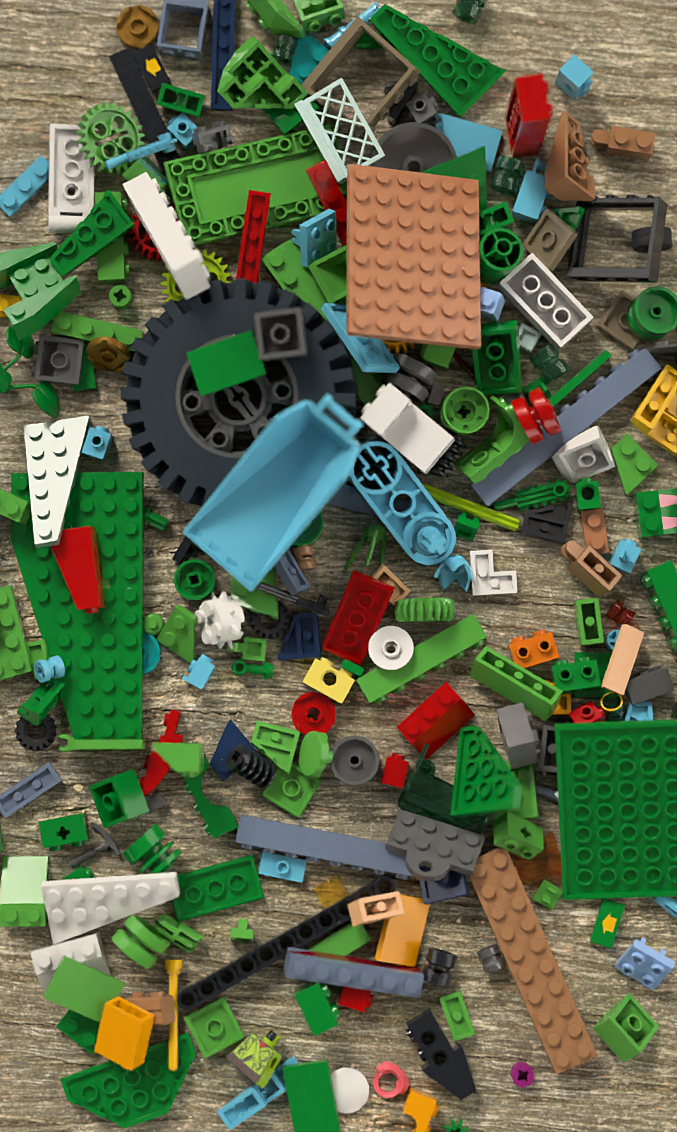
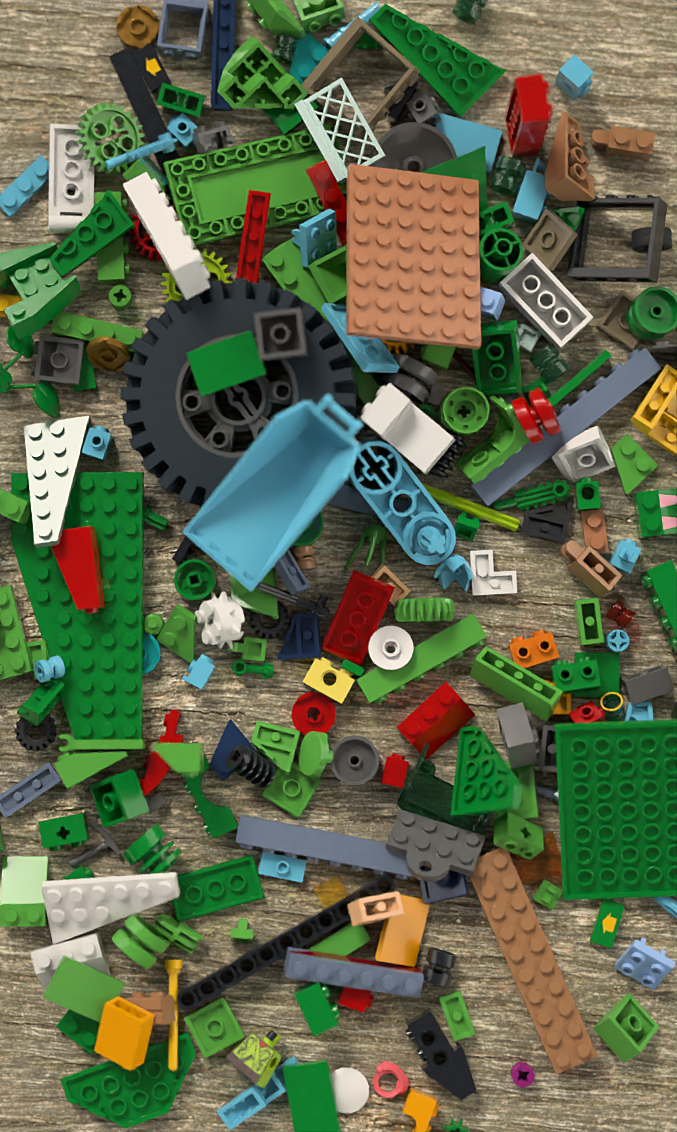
(80, 766): none -> bright green slope
(491, 960): flat silver wheel -> none
(622, 659): light nougat tile -> none

